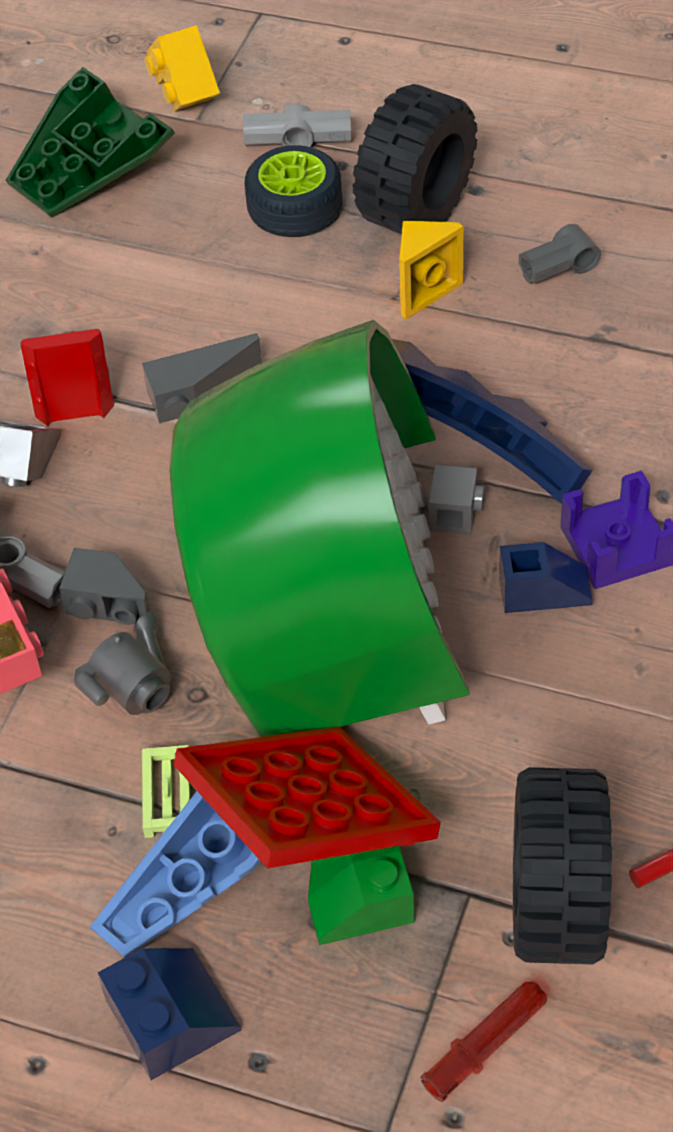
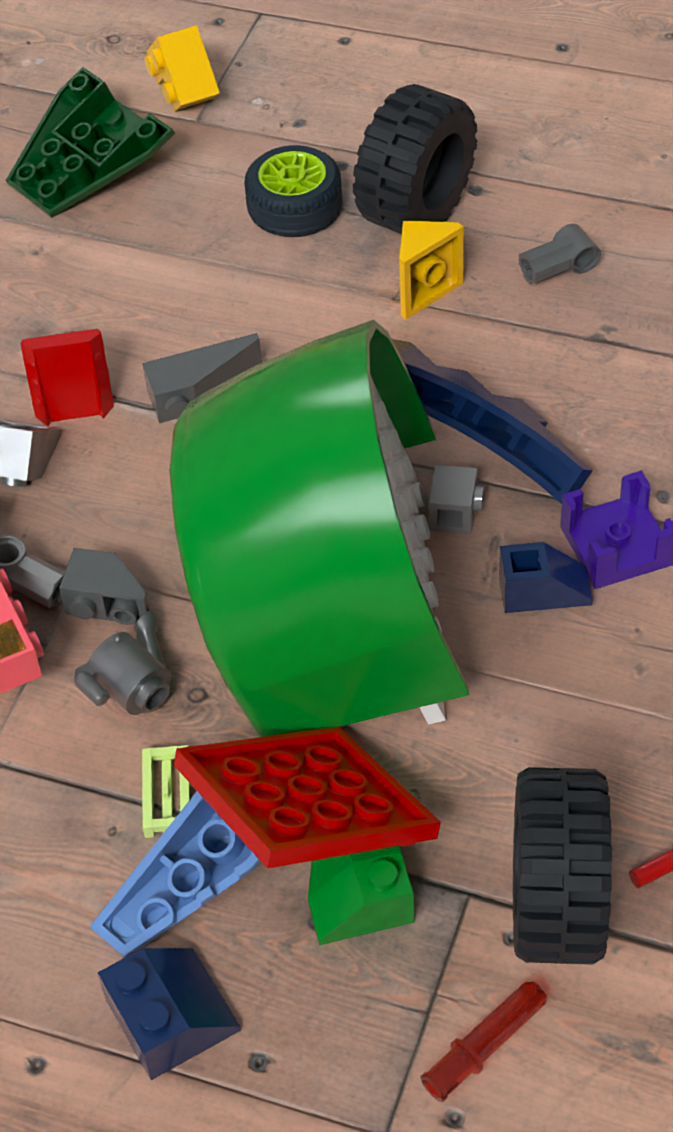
(297, 127): light grey piece -> none

